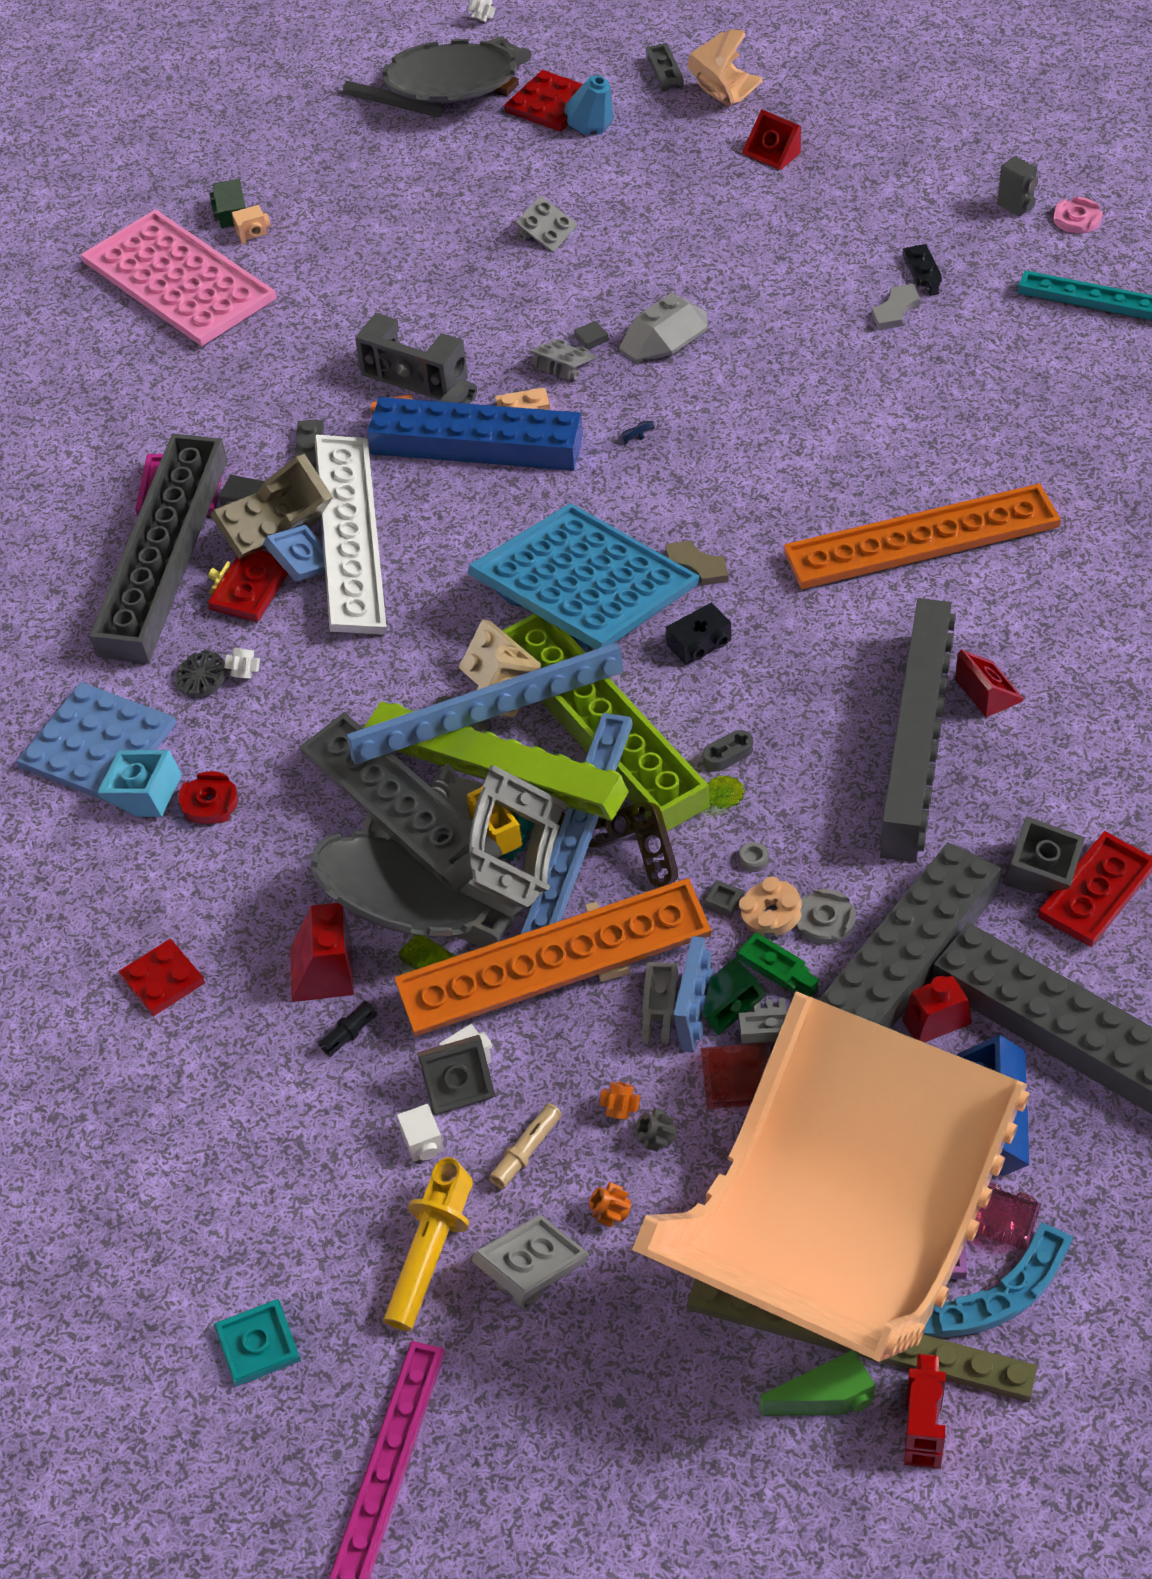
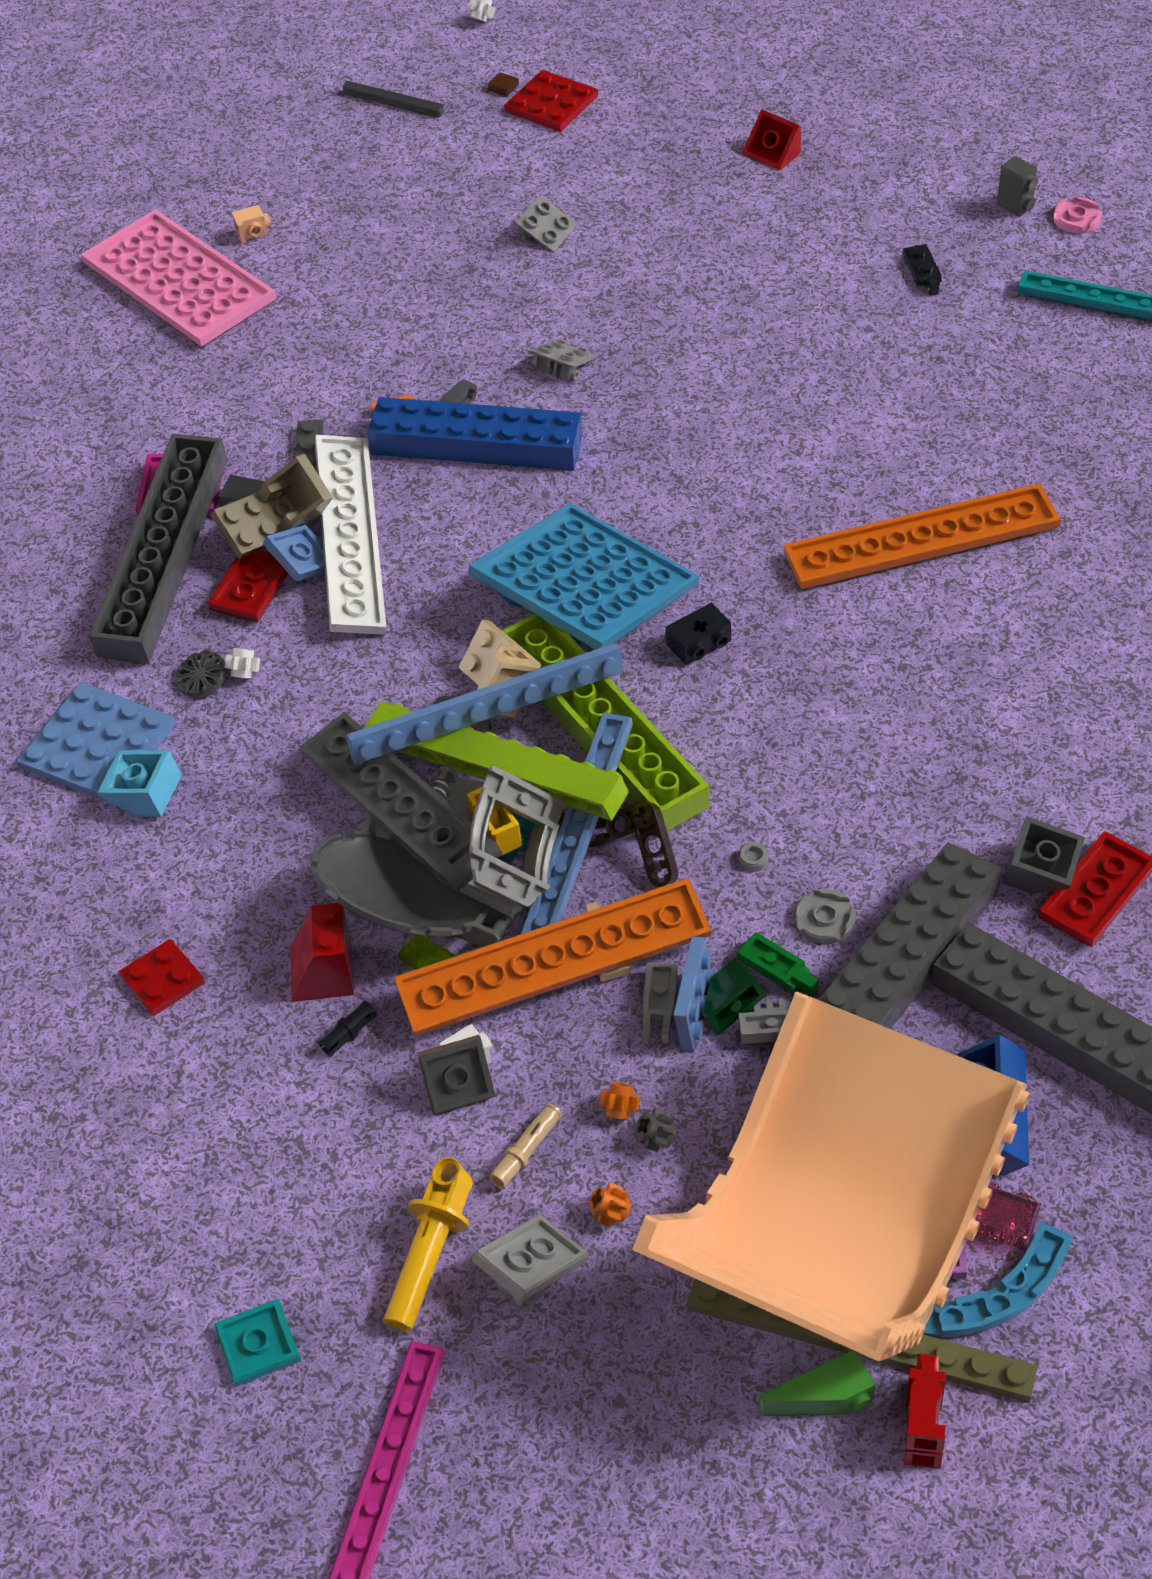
(211, 811): red plate -> none
(217, 576): light yellow piece -> none
(225, 199): dark green brick -> none
(420, 1133): white brick -> none
(427, 372): dark grey plate -> none
(453, 70): dark grey dish -> none
(525, 399): light nougat hinge -> none
(591, 106): dark azure cone -> none
(591, 335): dark grey tile -> none
(638, 430): dark blue piece -> none
(664, 66): dark grey plate -> none
(664, 328): light grey wedge -> none
(709, 568): dark tan tile -> none
(717, 73): light nougat piece -> none
(723, 899): dark grey tile -> none
(725, 791): clear neon green piece -> none
(728, 750): dark grey beam -> none
(732, 1074): clear red plate -> none
(769, 893): light nougat plate -> none
(900, 301): light grey tile -> none
(917, 728): dark grey brick -> none
(937, 1009): red torso -> none
(985, 684): red slope -> none

